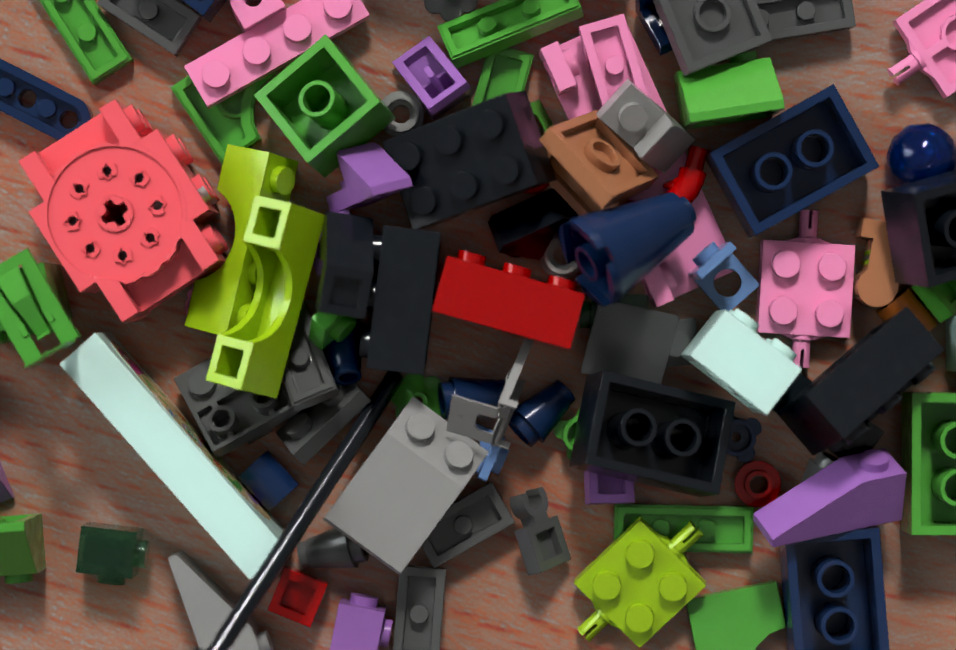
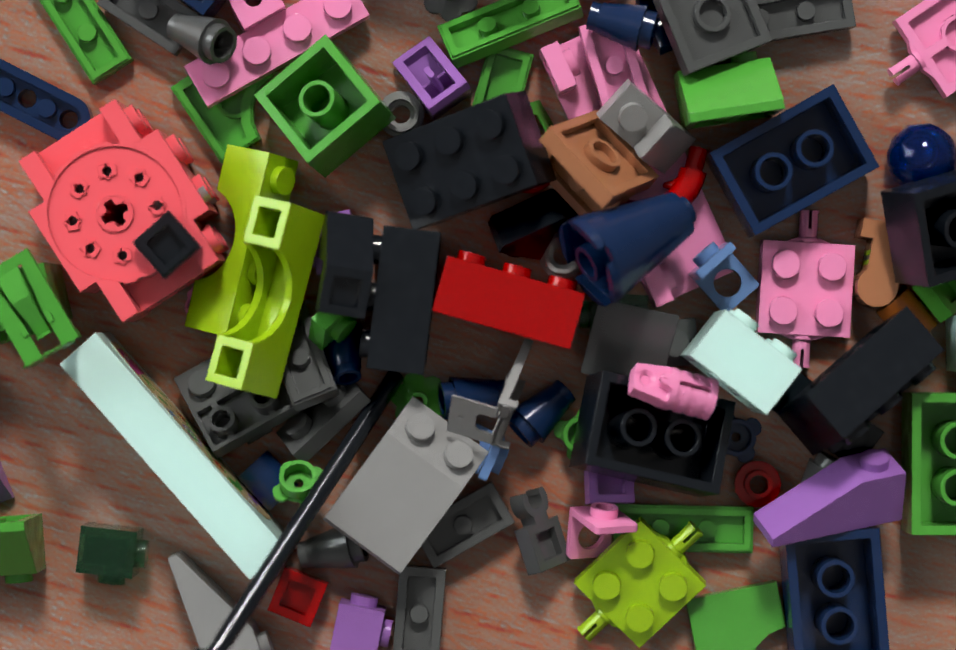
(167, 244): none -> black tile
(204, 37): none -> dark grey cone
(291, 473): none -> bright green plate
(367, 177): medium lavender slope -> none
(601, 519): none -> bright pink bracket
(624, 23): none -> dark blue cone
(674, 390): none -> bright pink hinge

